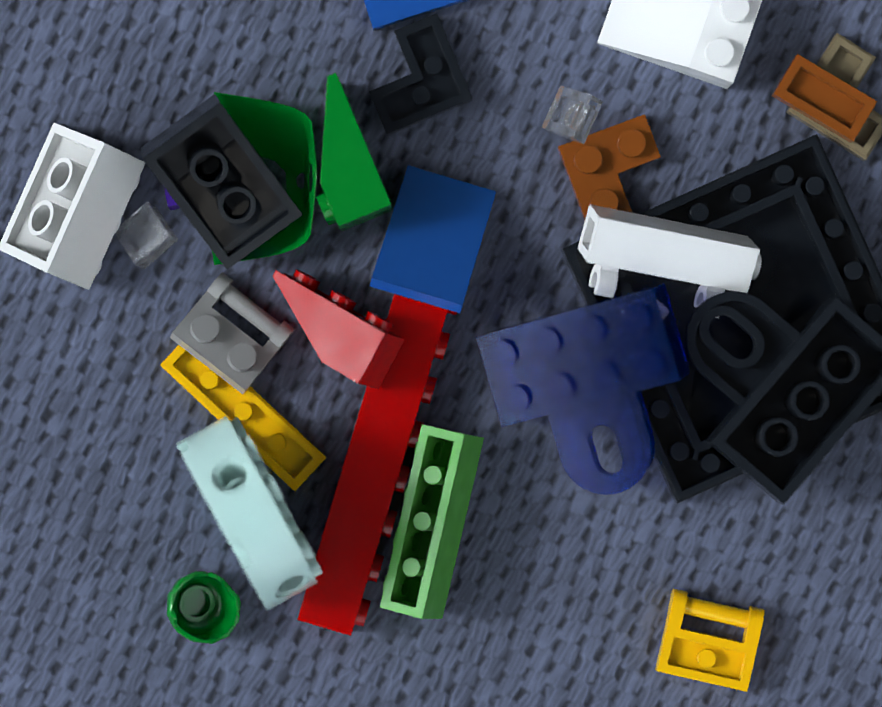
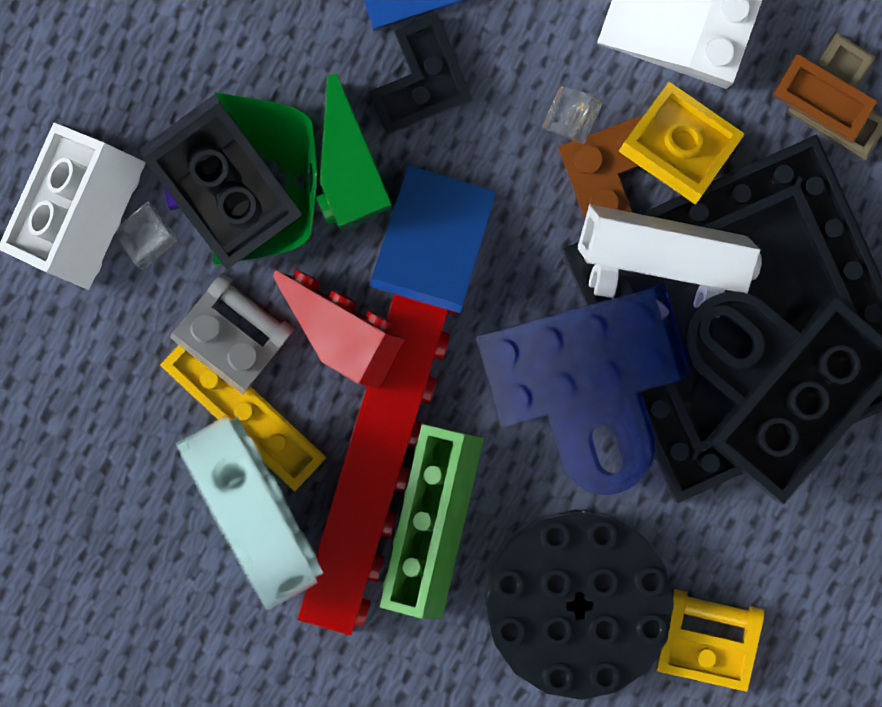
(203, 607): green hair -> none
(612, 637): none -> black brick
(681, 142): none -> yellow plate

